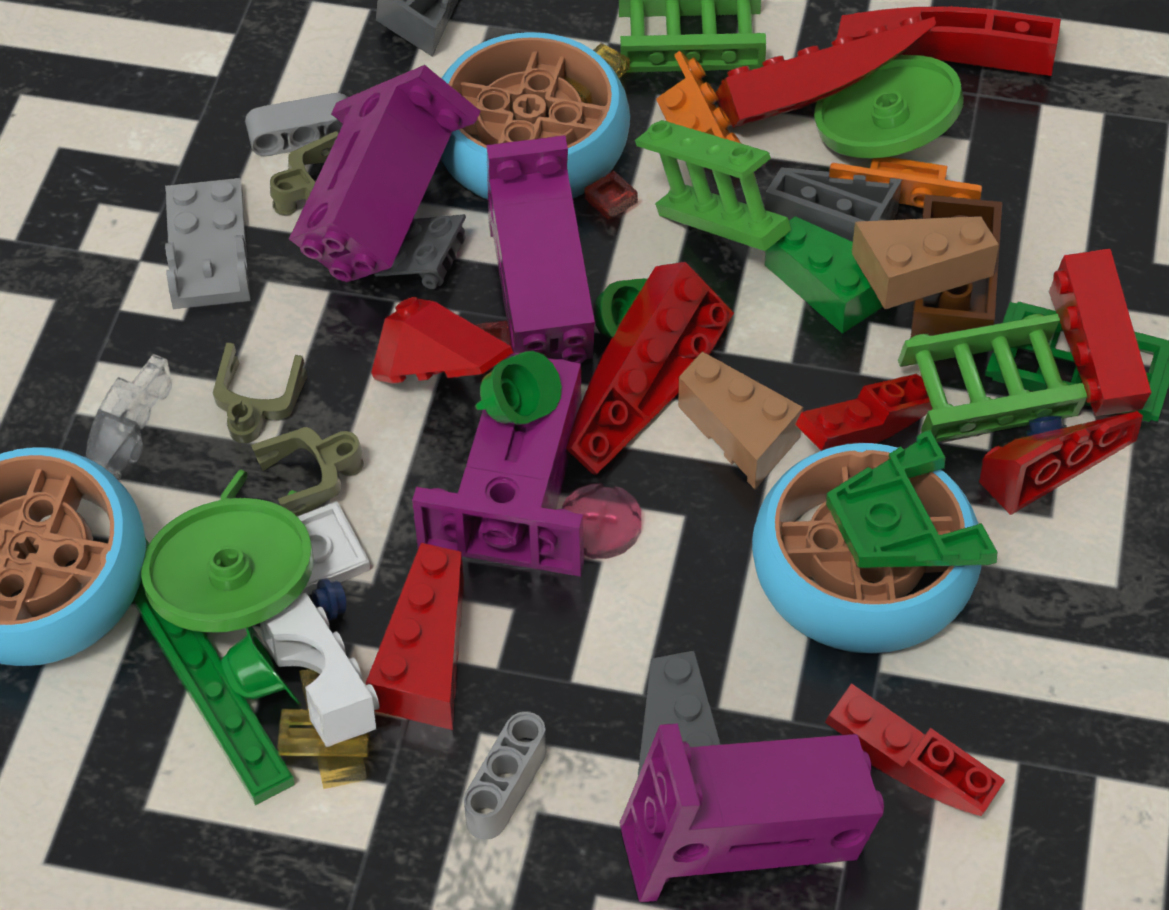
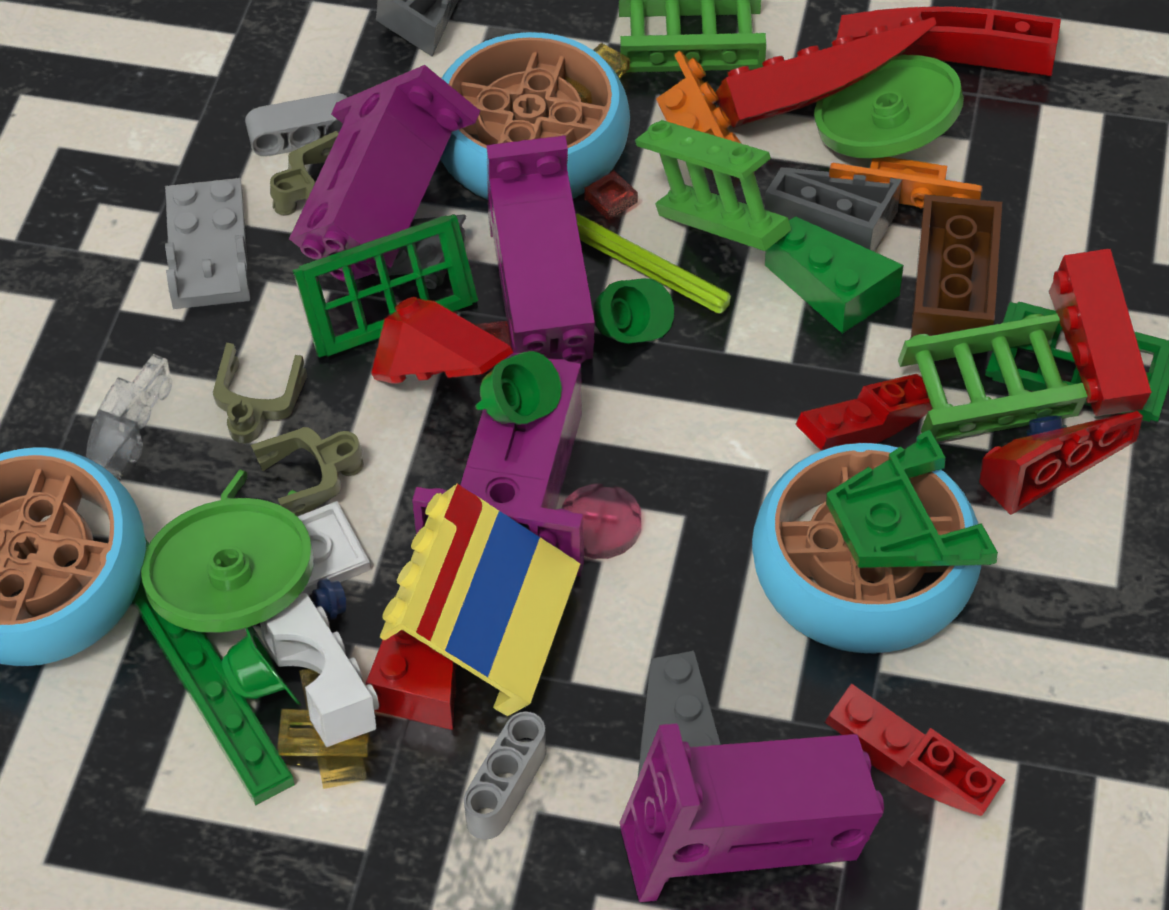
(317, 309): none -> green piece
(483, 594): none -> panel
(642, 364): red wedge -> none
(652, 265): none -> lime axle
(739, 415): medium nougat wedge -> none
(923, 255): medium nougat wedge -> none

